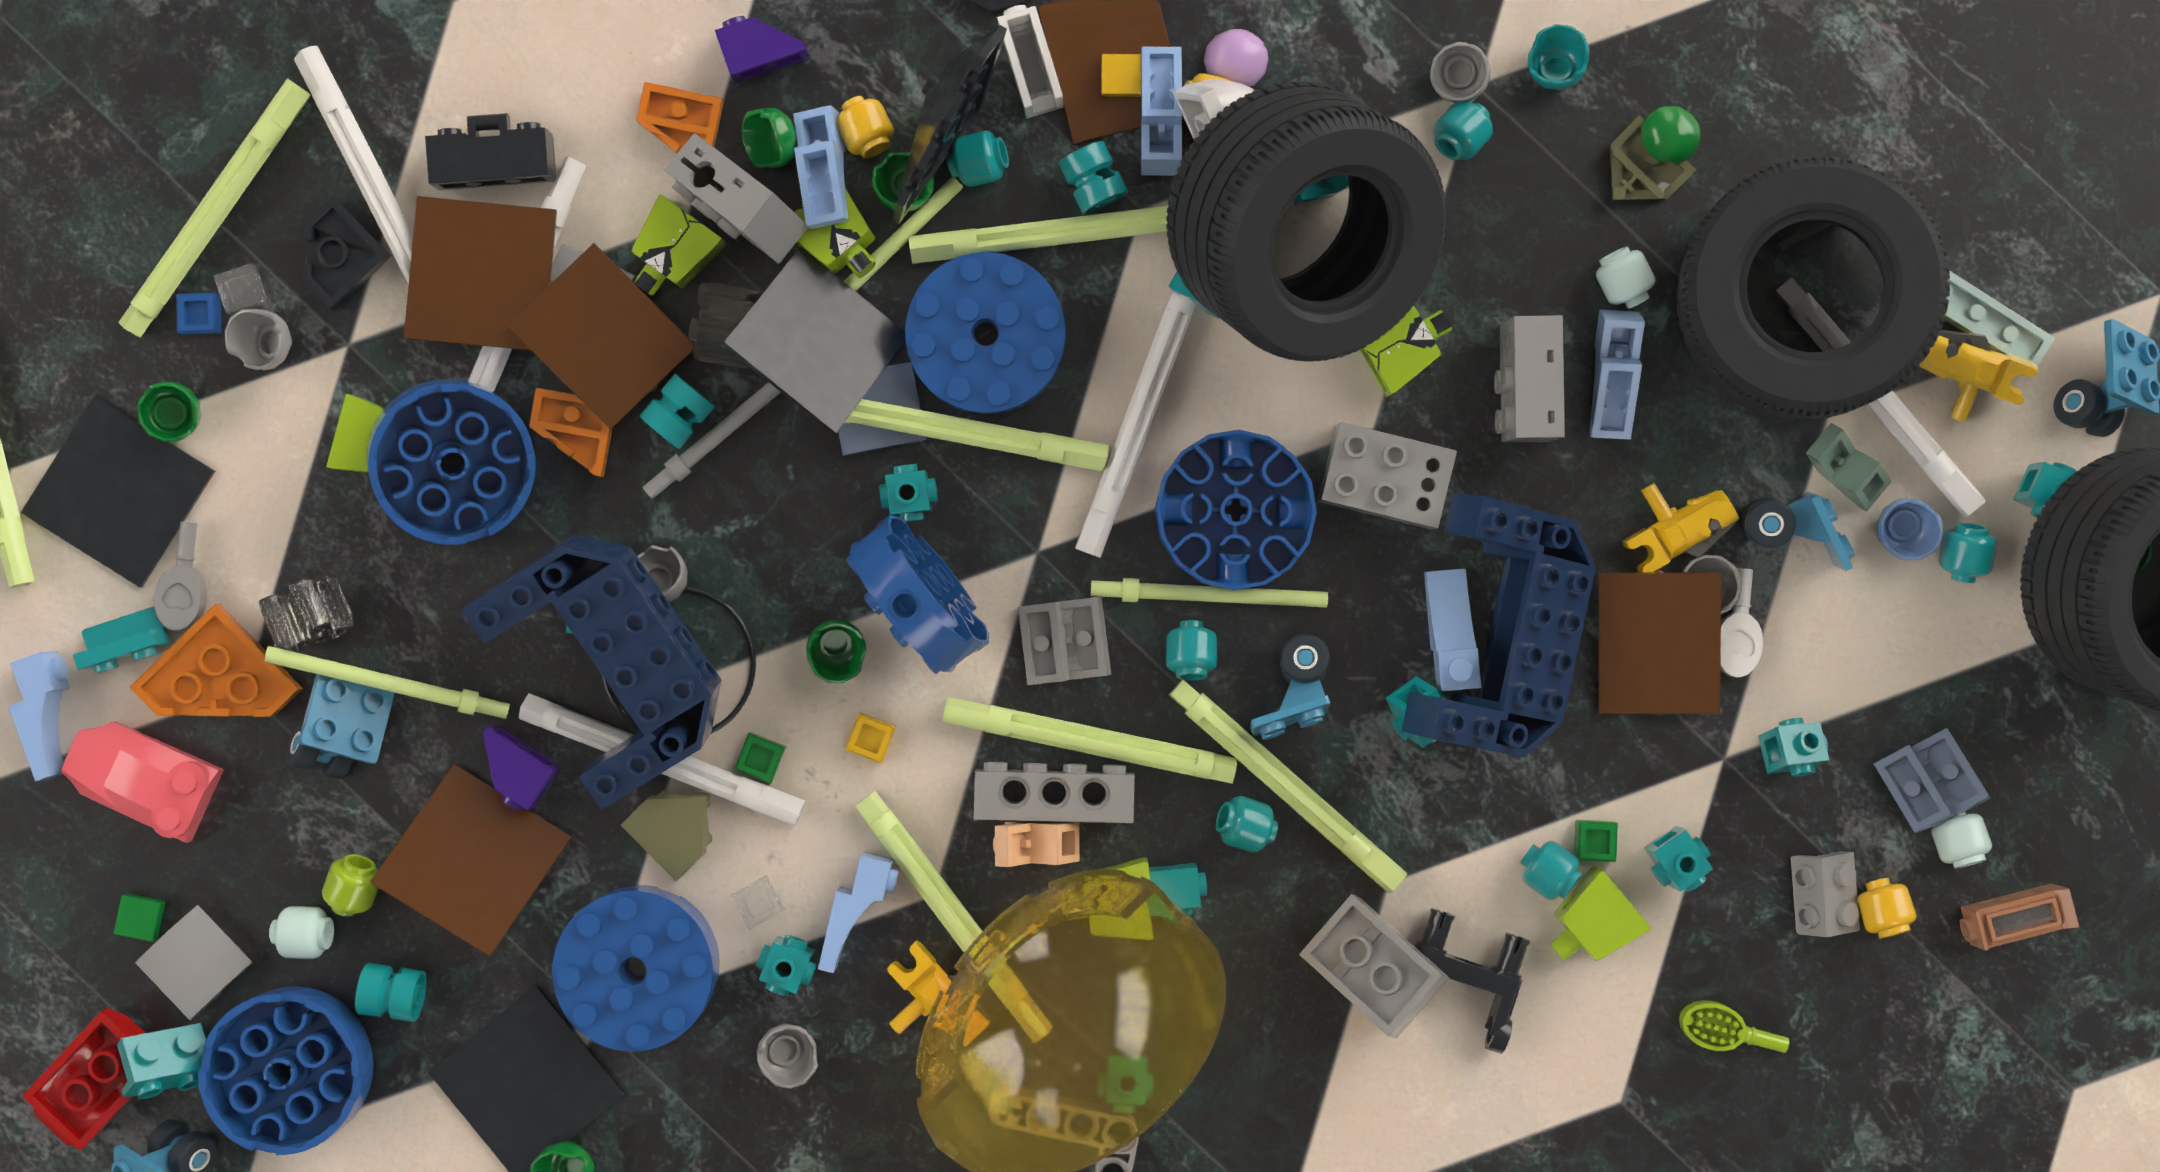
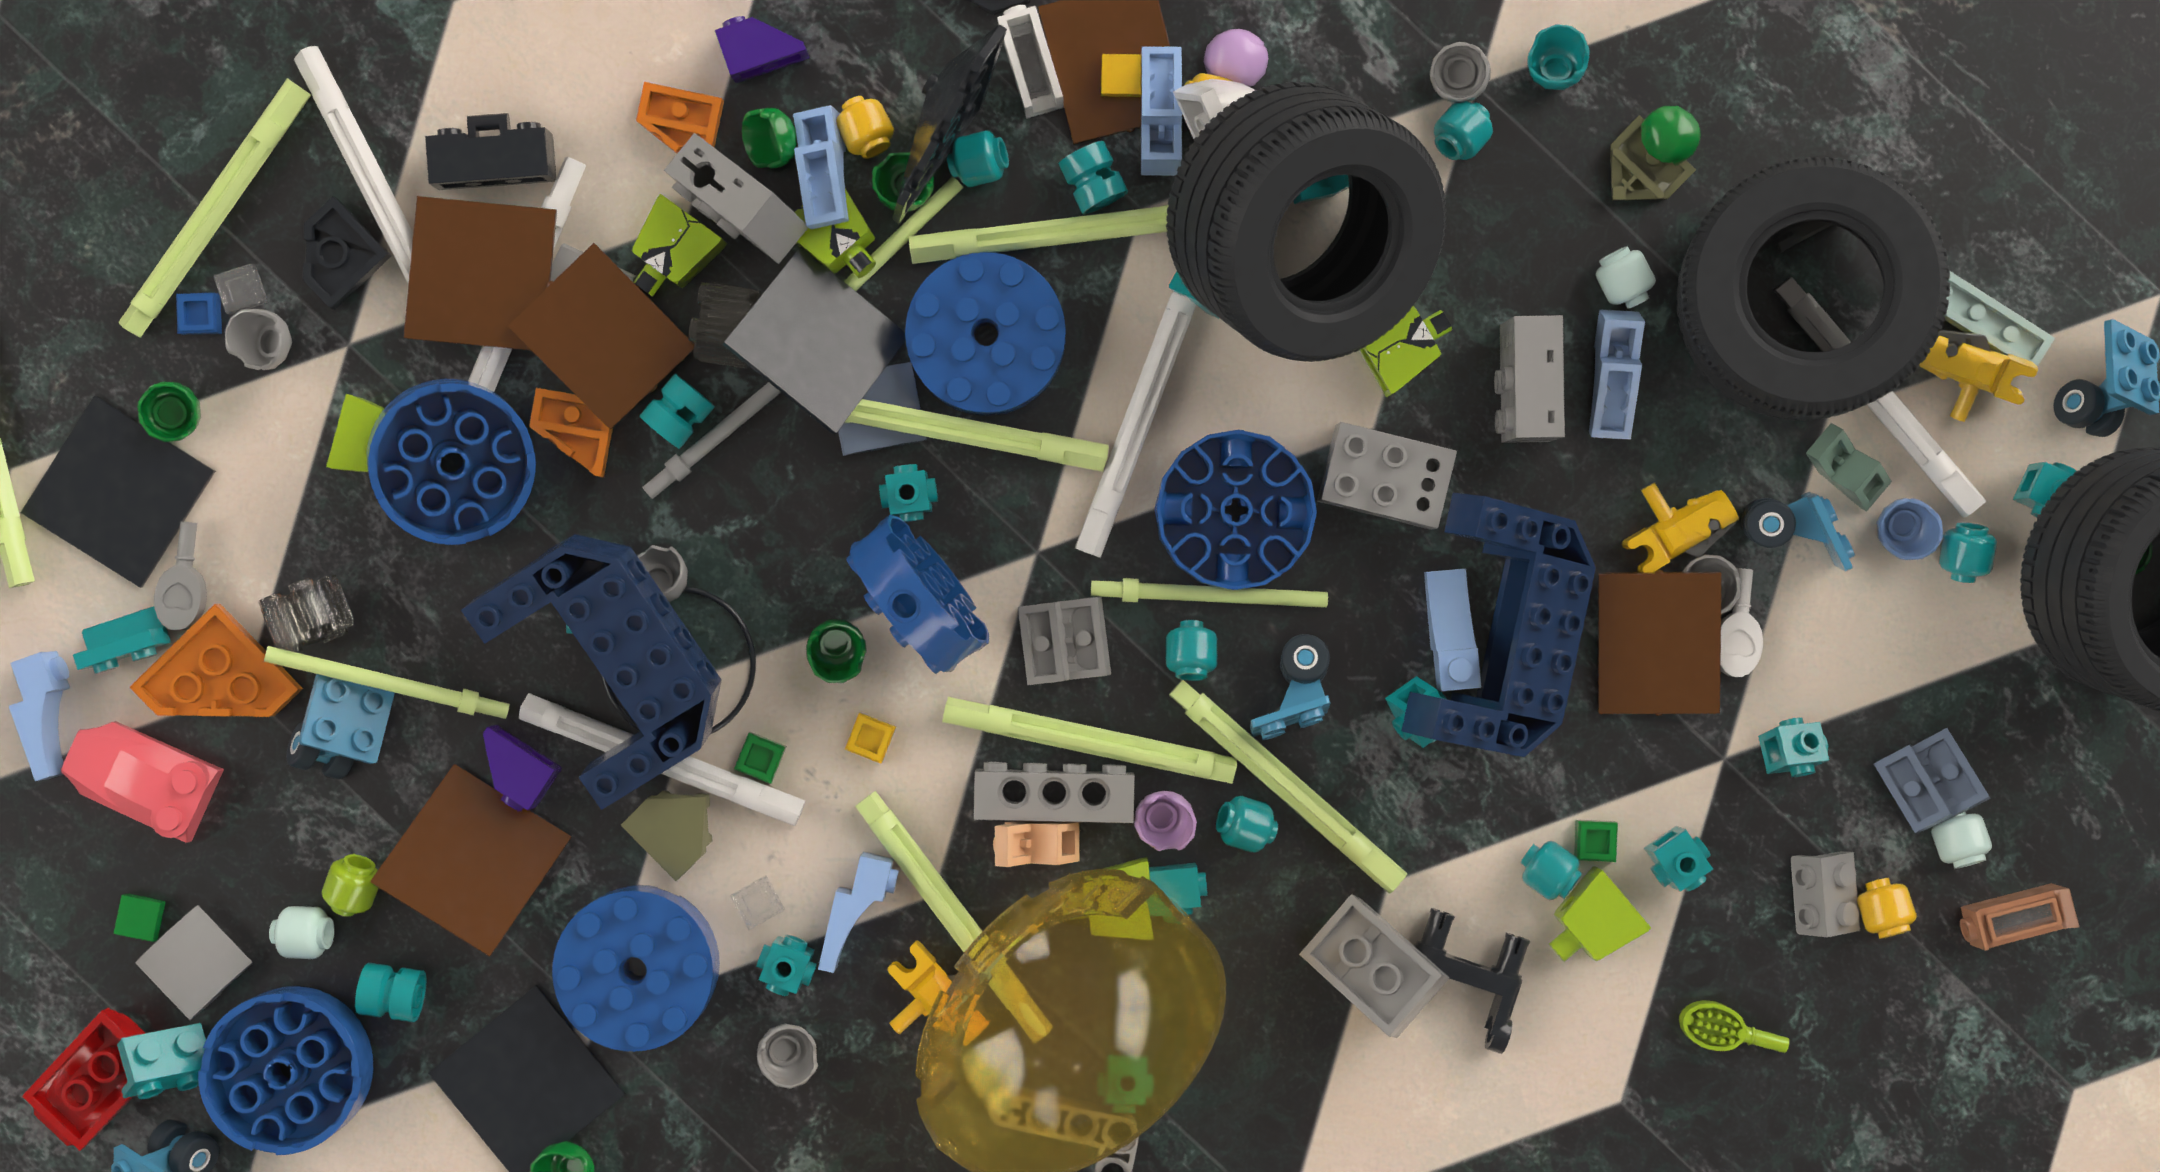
(1165, 821): none -> lavender hair

